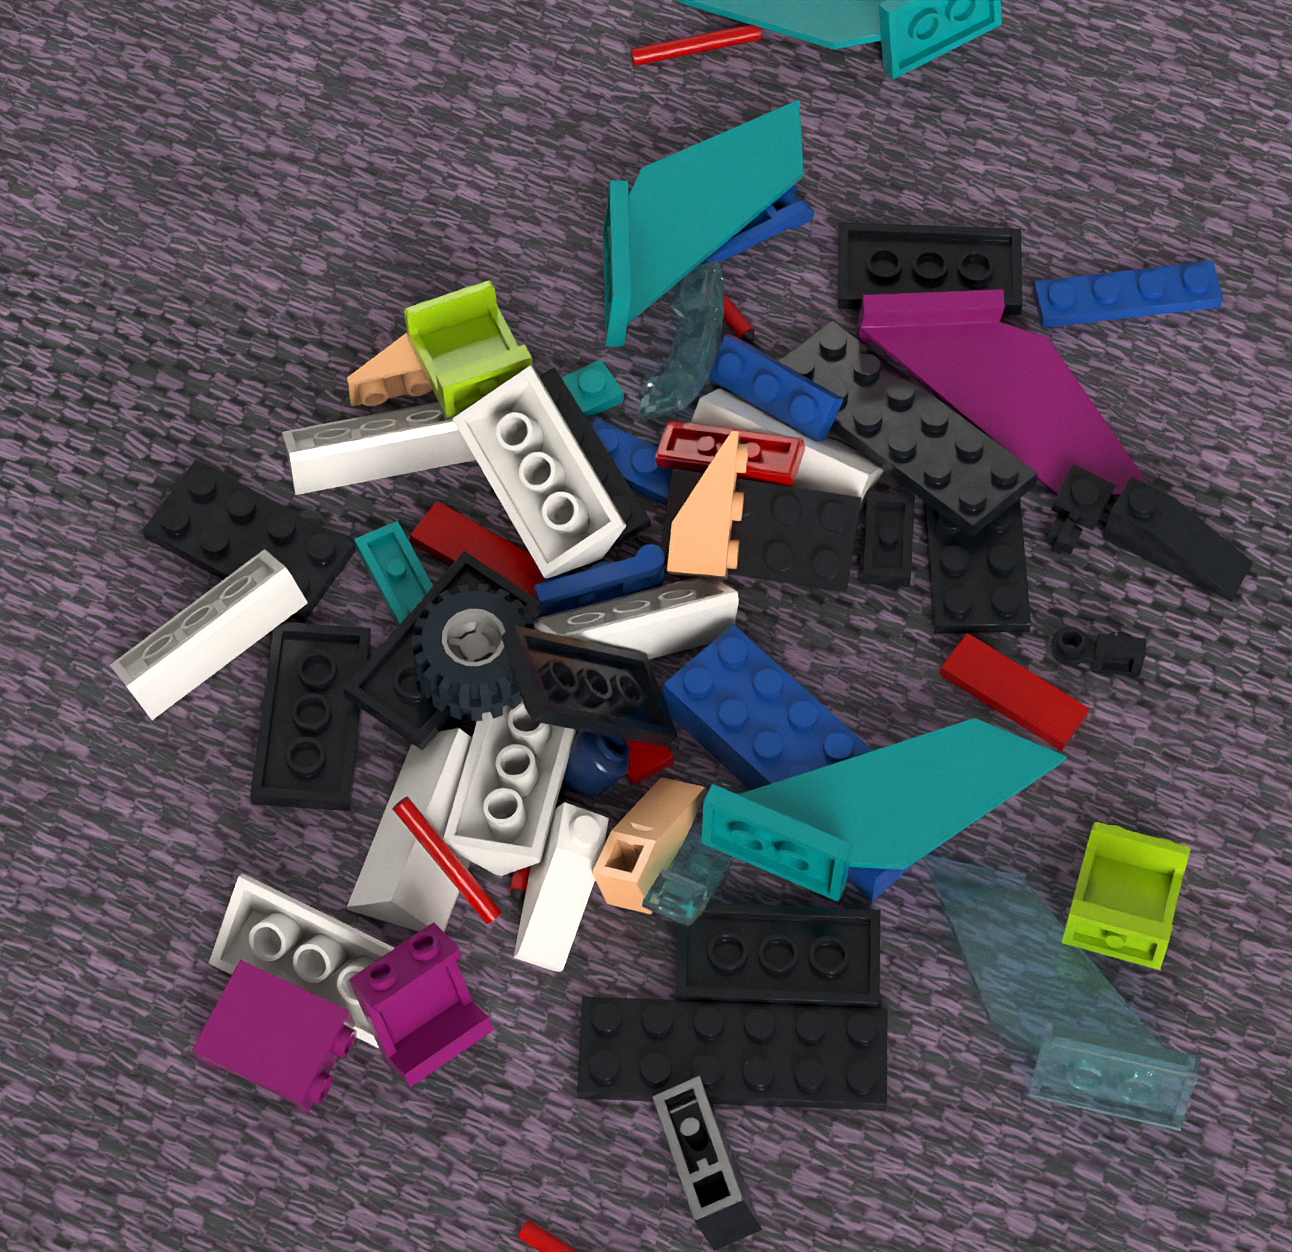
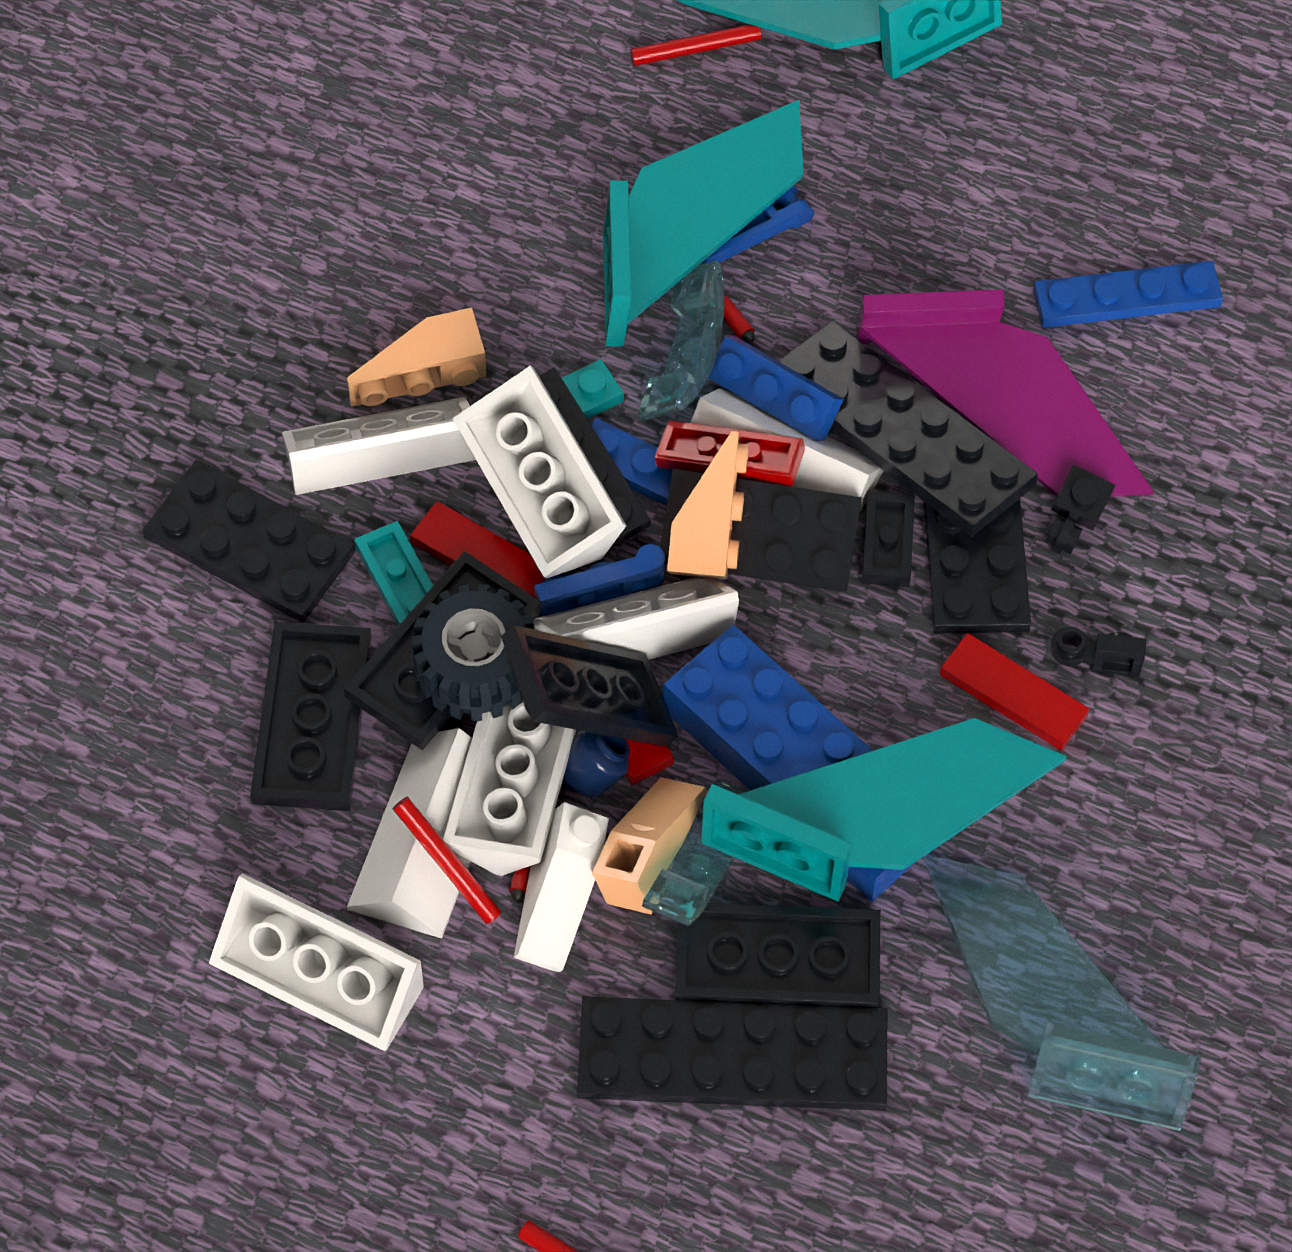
(209, 633): white slope -> none
(276, 1036): magenta panel -> none
(420, 1005): magenta panel -> none
(464, 346): lime panel -> none
(706, 1164): black slope -> none
(927, 260): black plate -> none
(1126, 895): lime panel -> none
(1175, 539): black slope -> none

